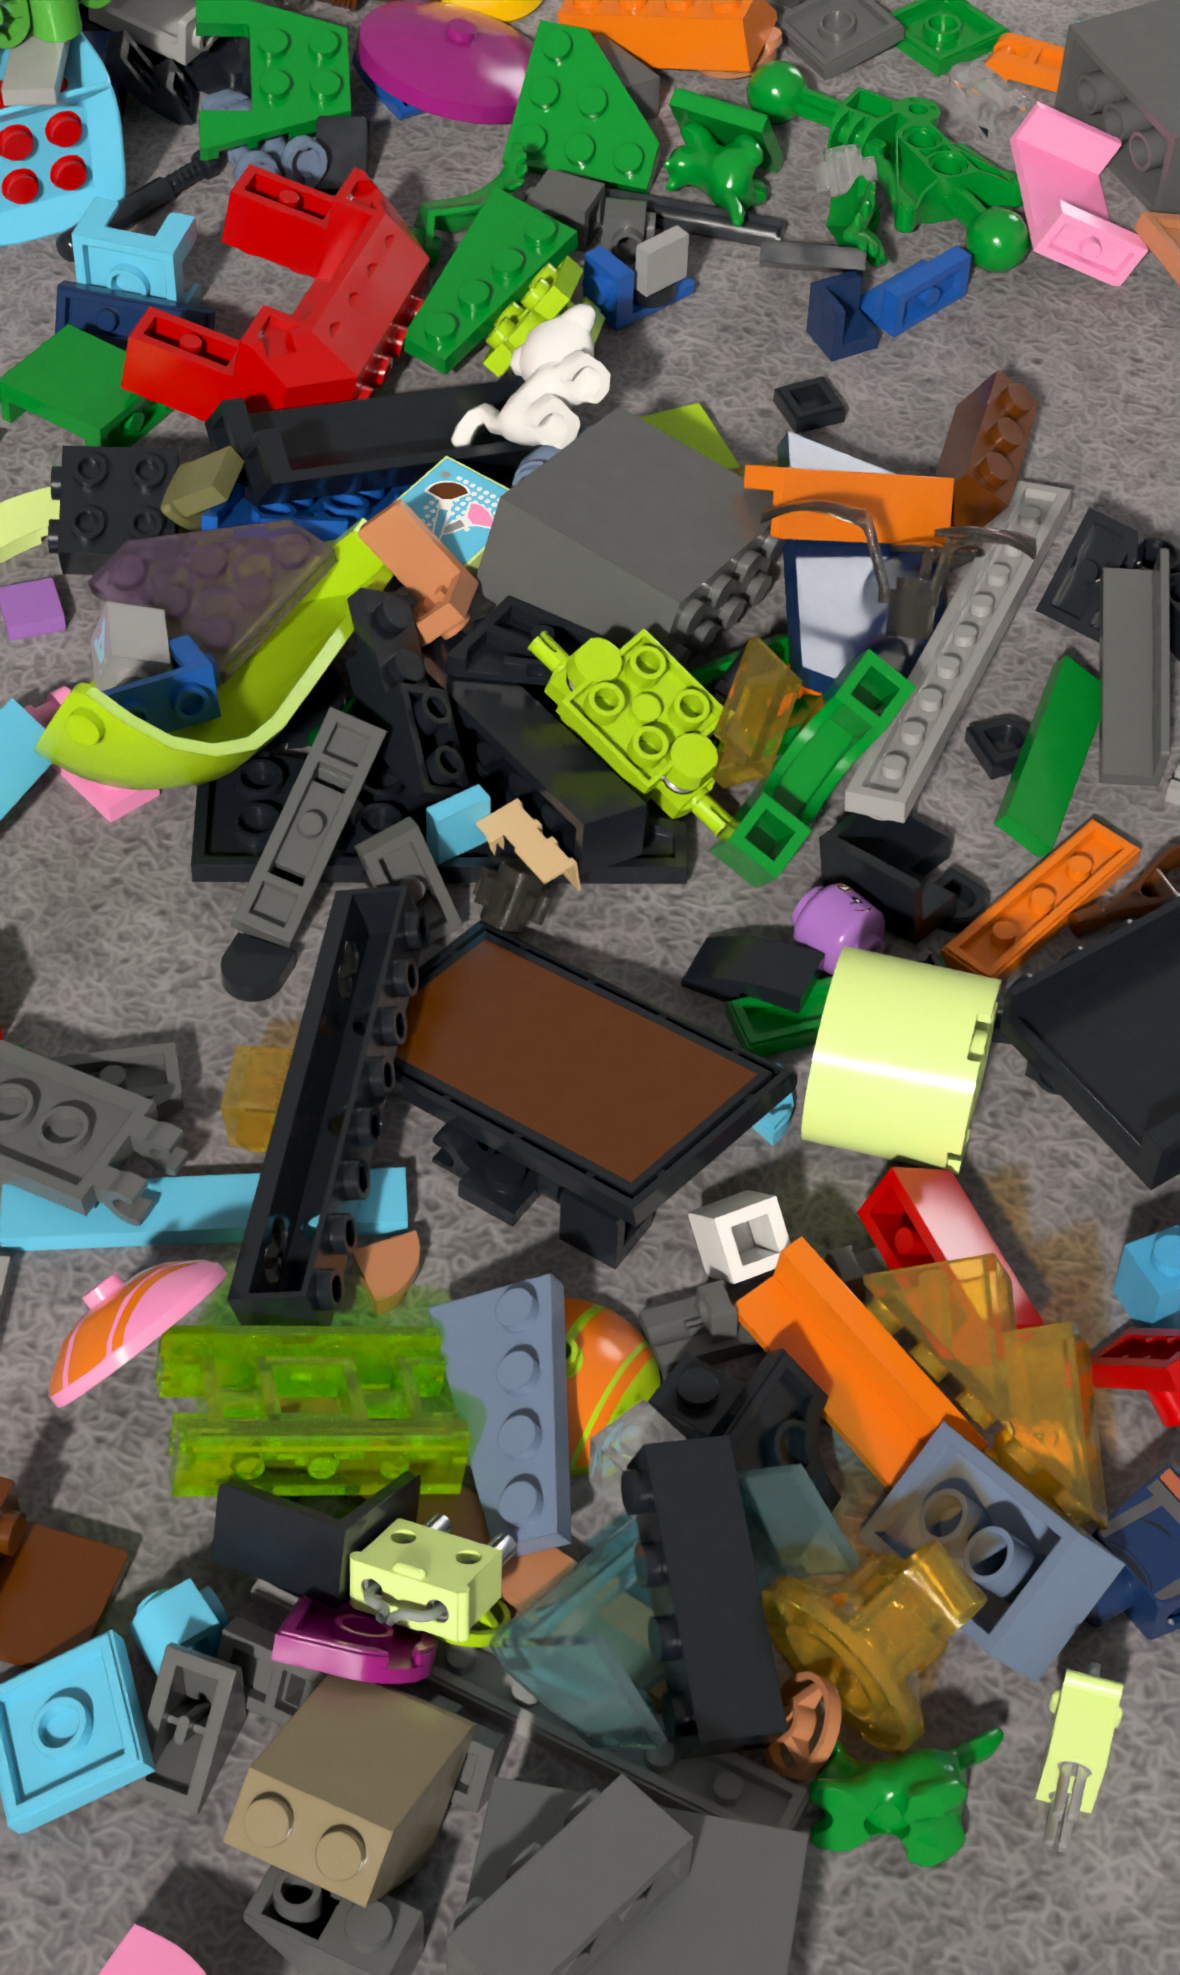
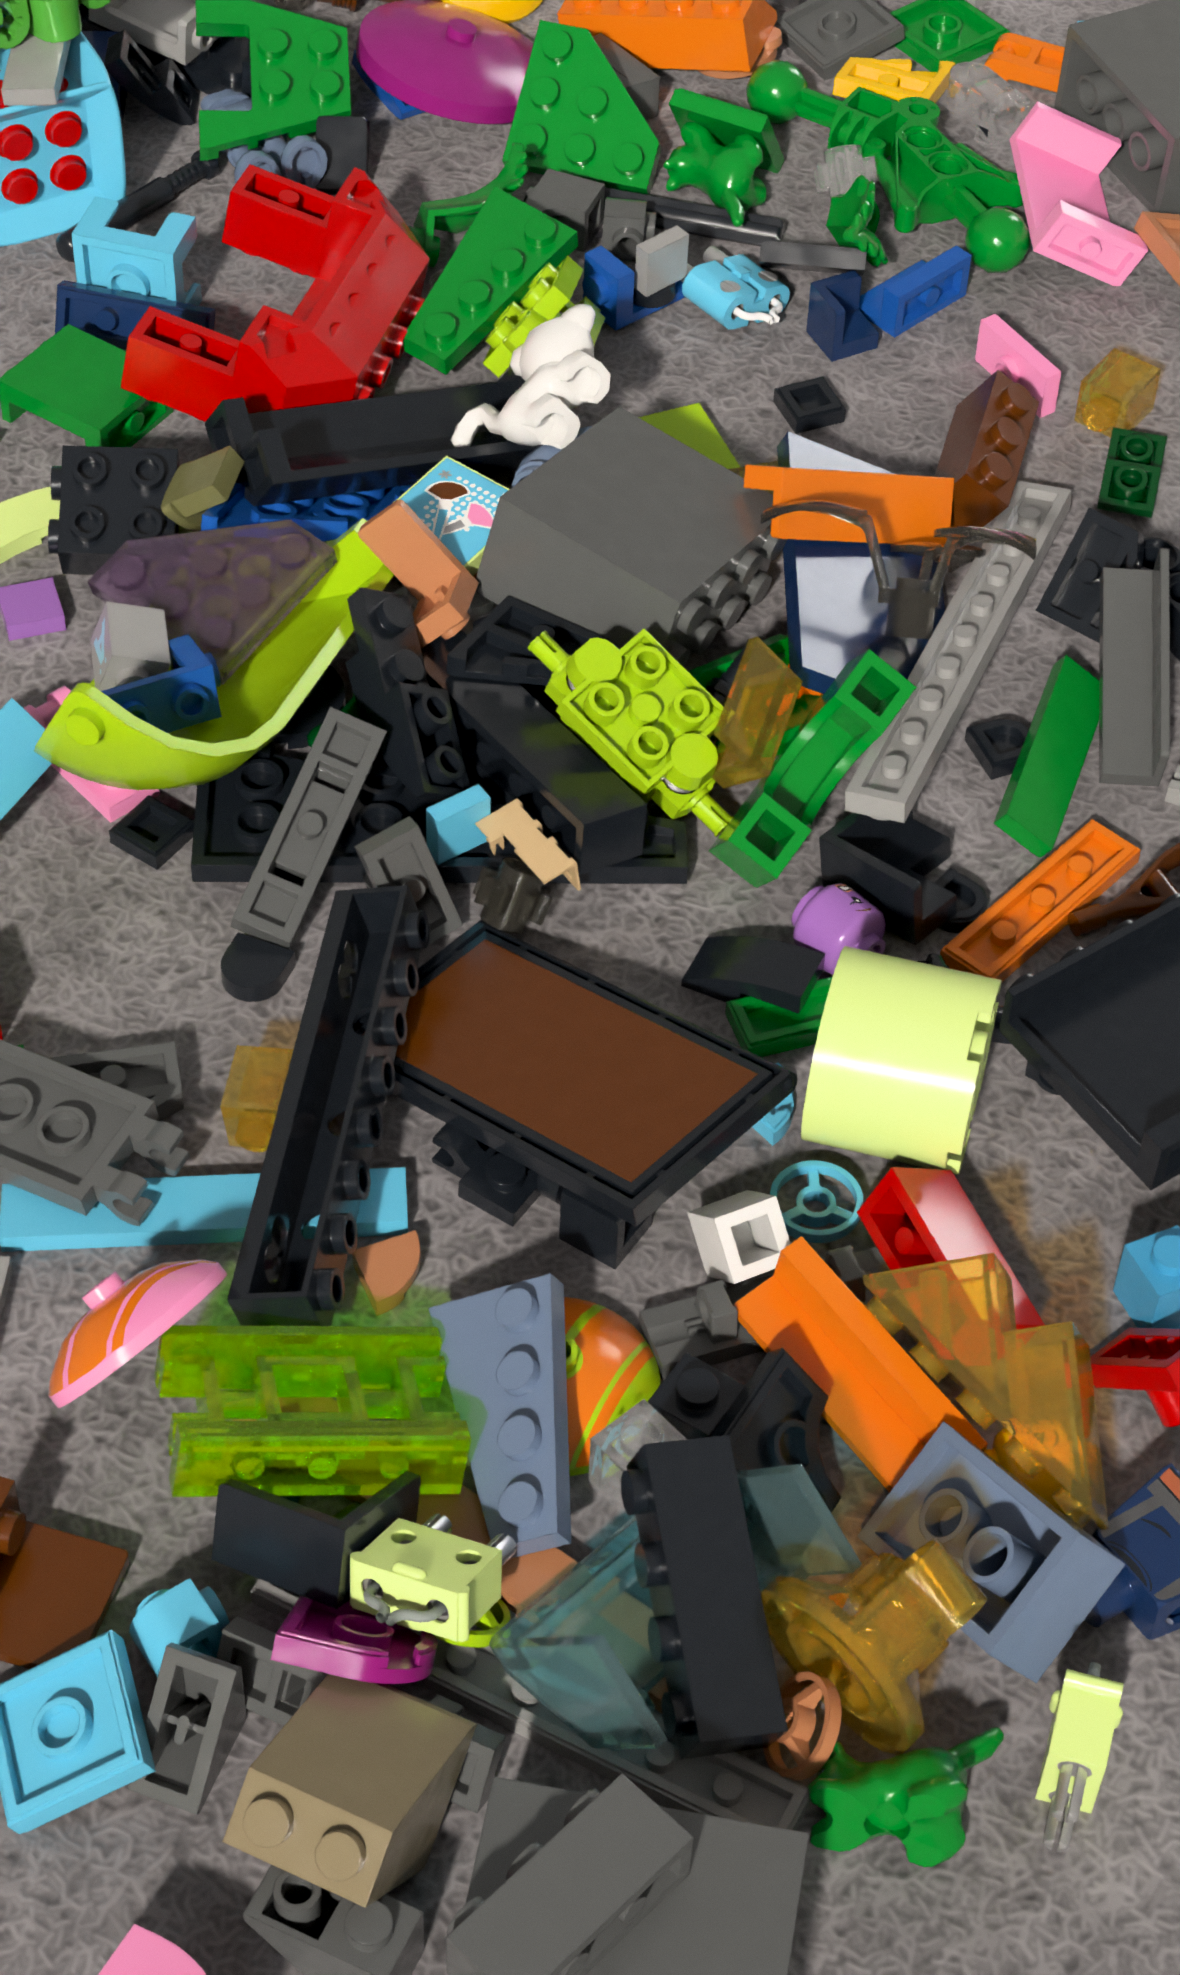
(152, 832): none -> black tile
(734, 290): none -> medium azure piece
(814, 1192): none -> medium azure piece
(891, 79): none -> yellow wing
(1007, 351): none -> bright pink plate
(1117, 393): none -> clear yellow brick
(1132, 472): none -> dark green slope

